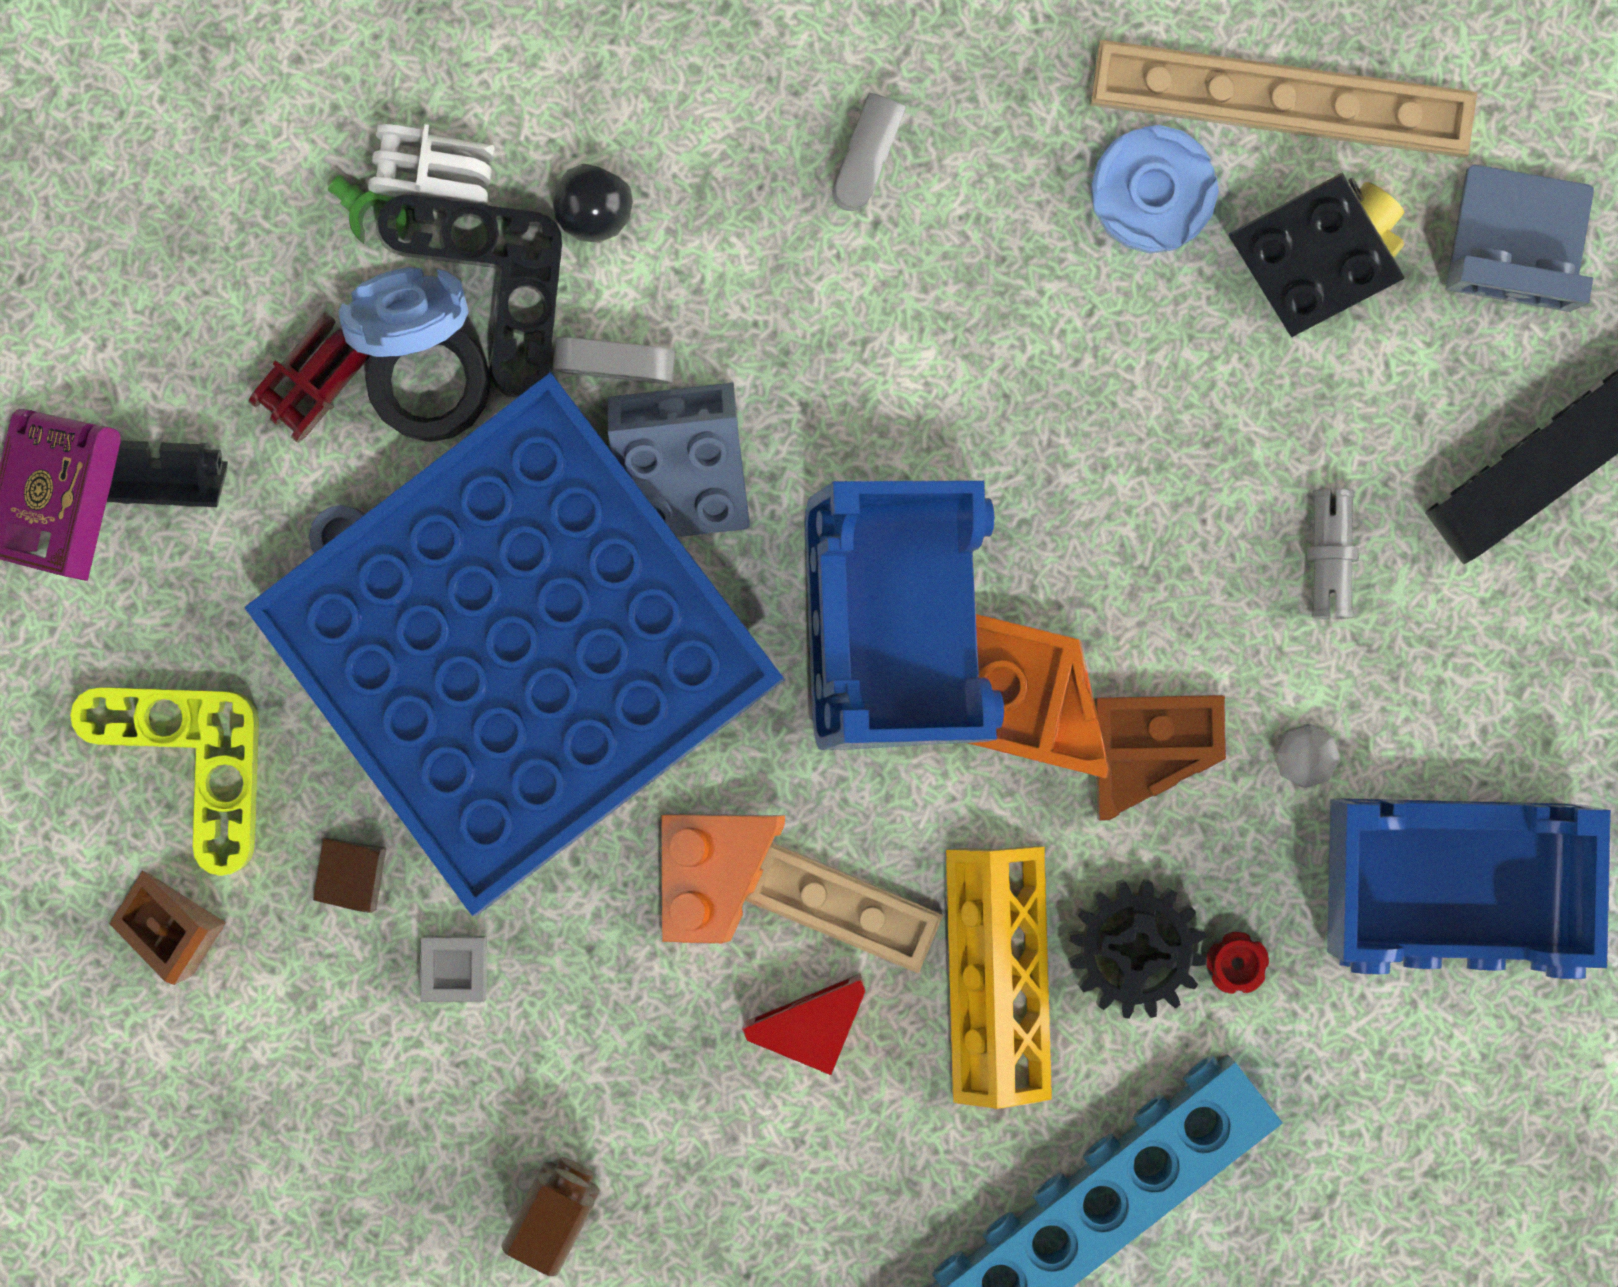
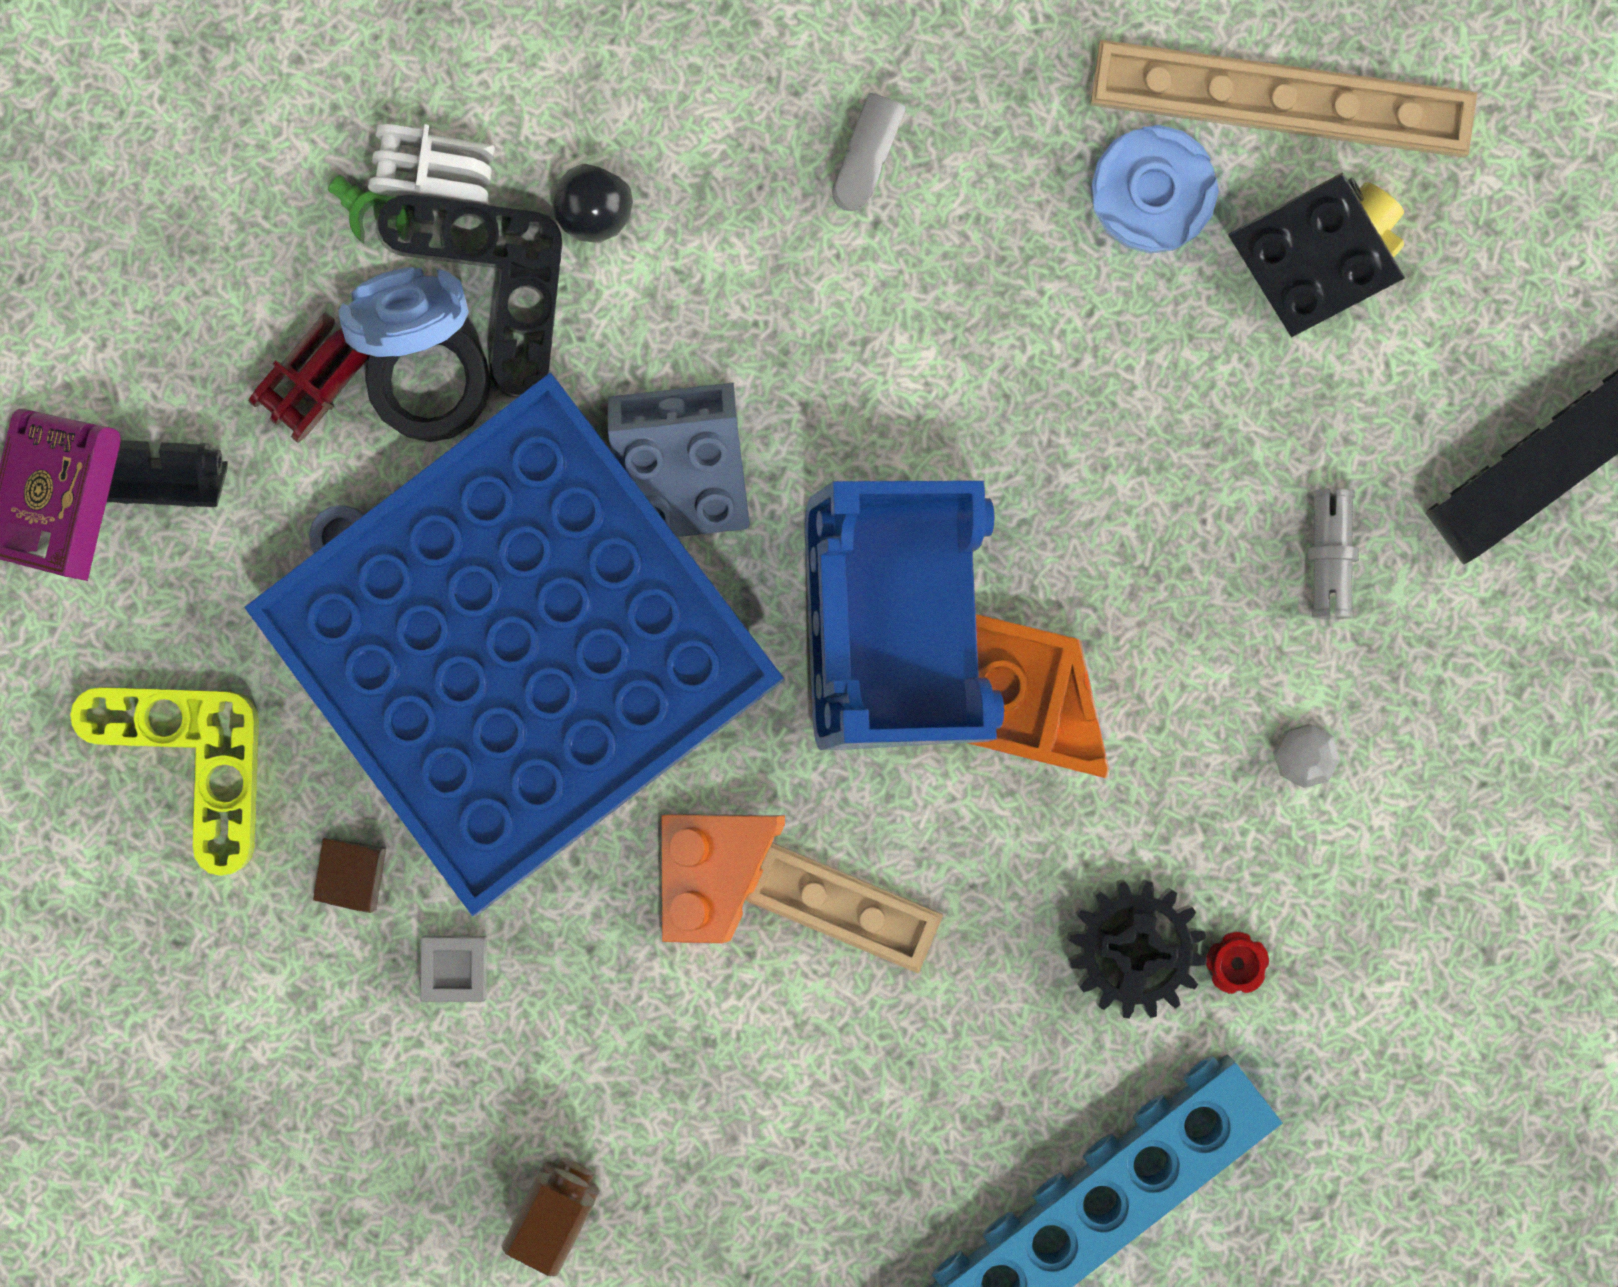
(166, 928): dark orange slope -> none
(614, 360): light grey beam -> none
(811, 1027): red slope -> none
(988, 977): yellow fence -> none
(1155, 745): dark orange wing -> none
(1468, 884): blue windscreen -> none
(1521, 239): sand blue bracket -> none

